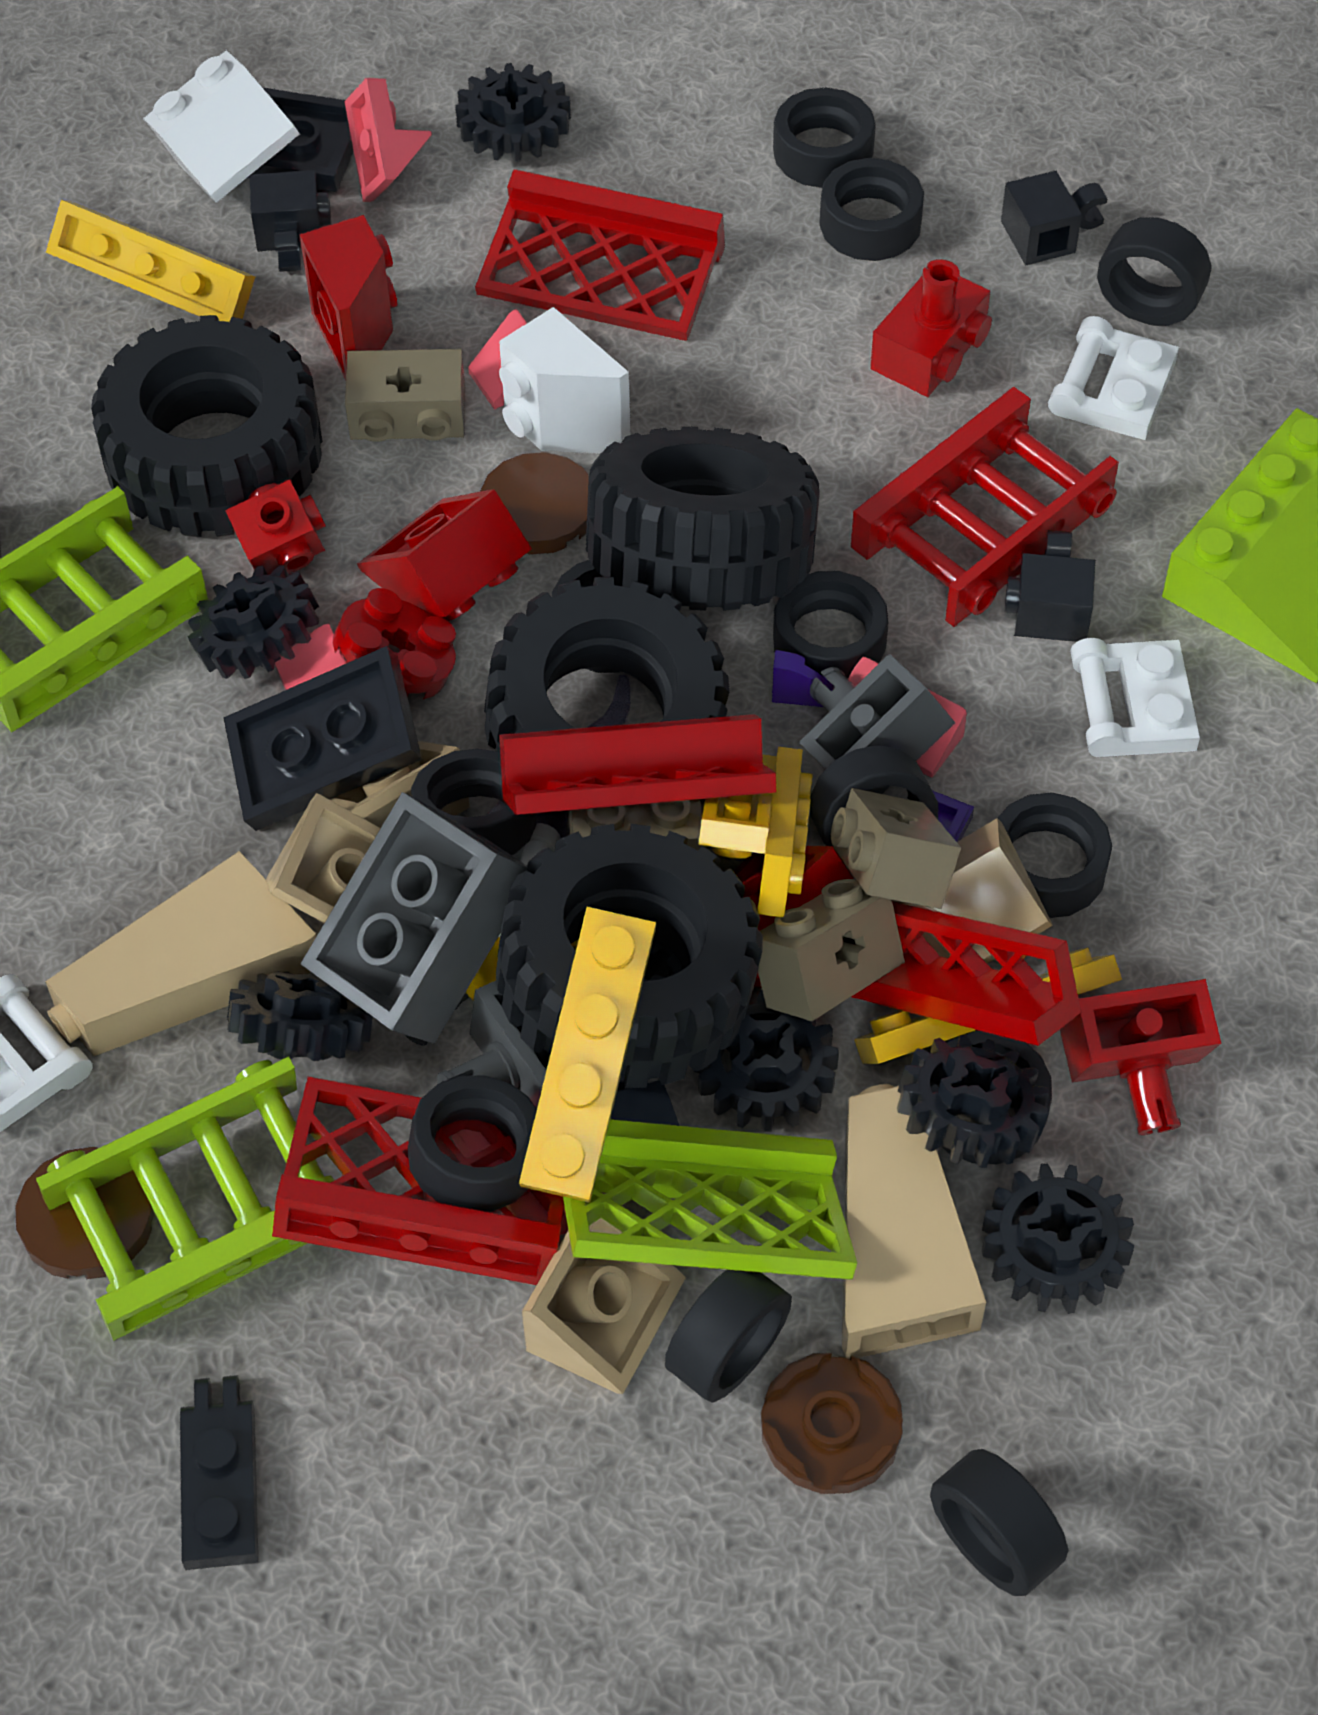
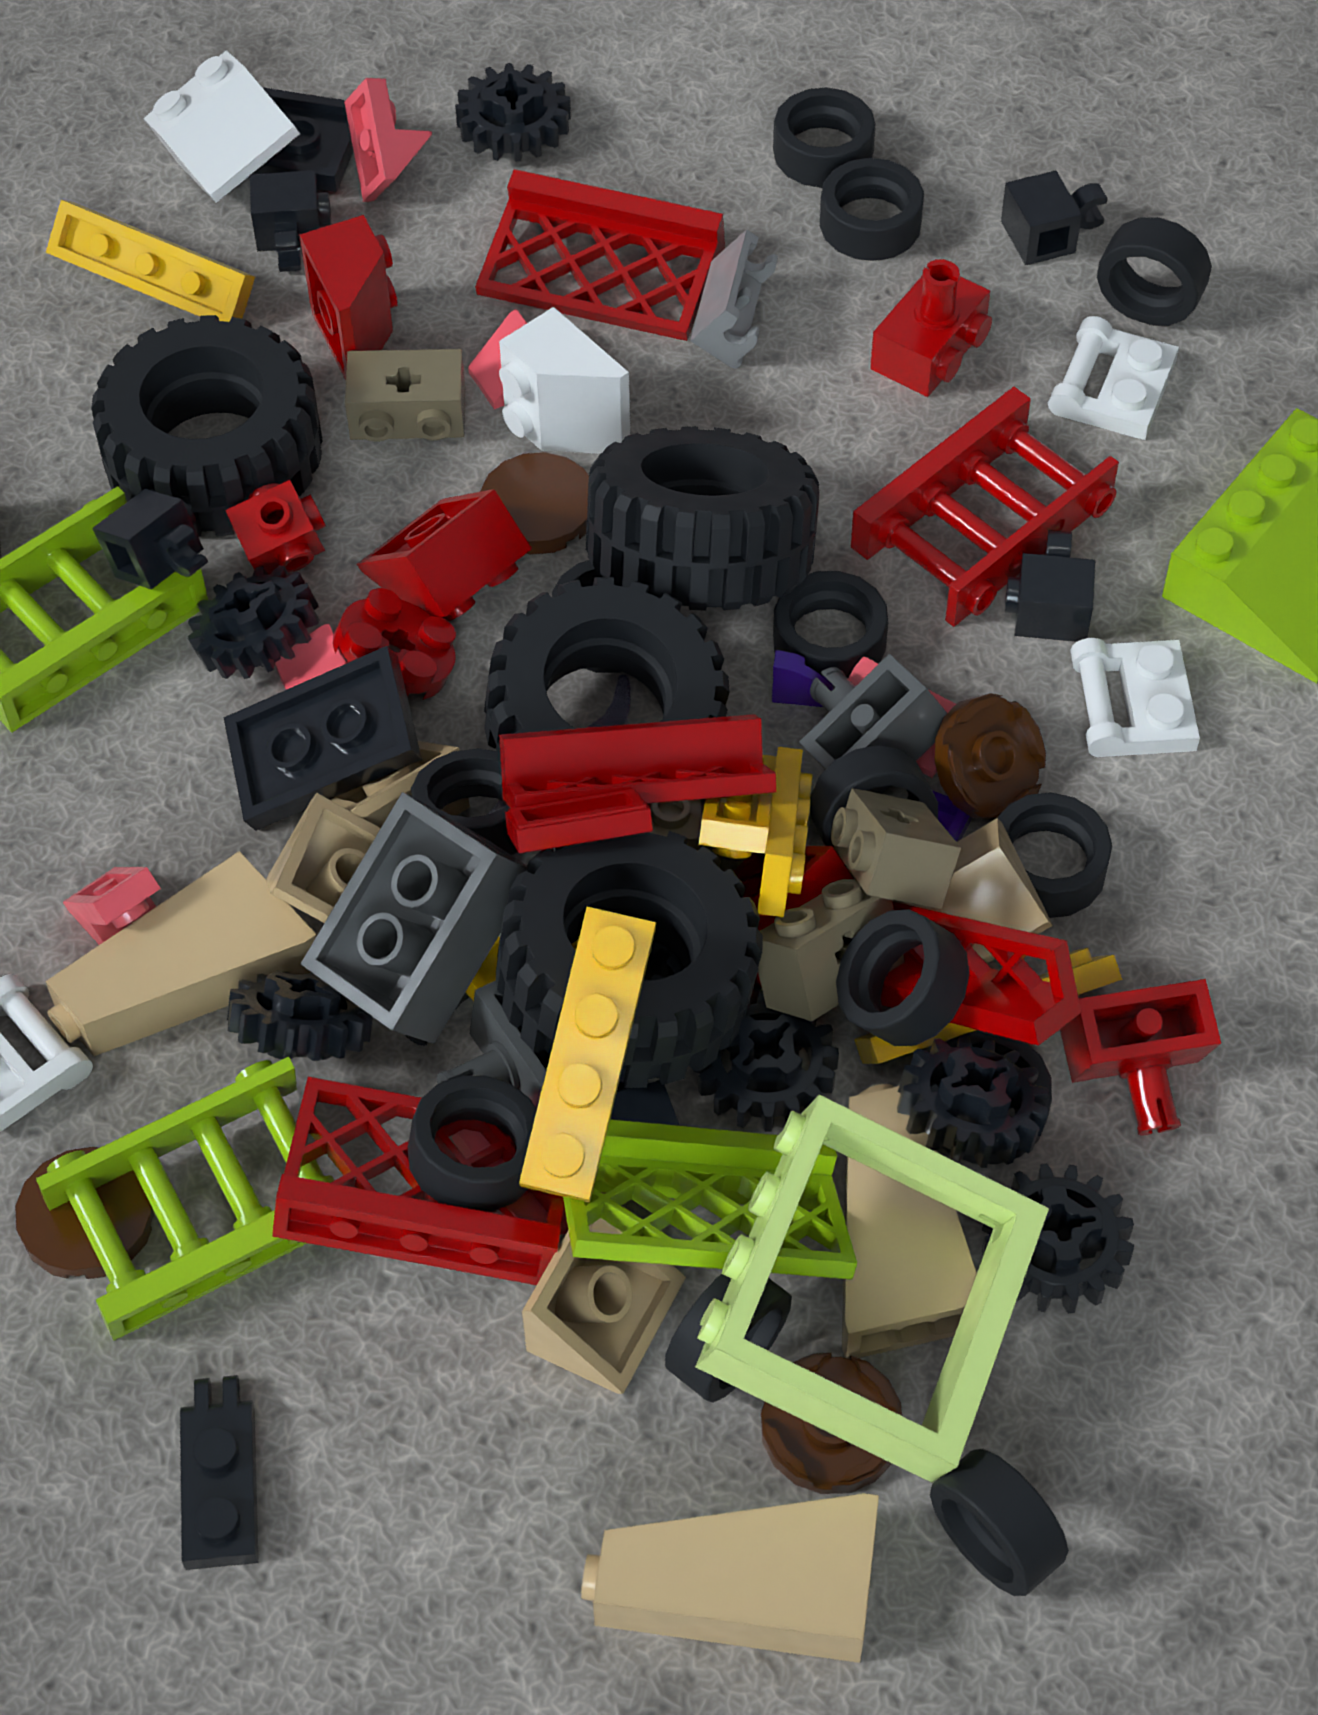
(113, 901): none -> coral slope
(151, 539): none -> black brick
(578, 820): none -> red tile
(731, 301): none -> light grey hinge
(744, 1578): none -> tan slope
(935, 994): none -> black tyre
(988, 755): none -> reddish brown tile
(1016, 1226): none -> yellowish green window

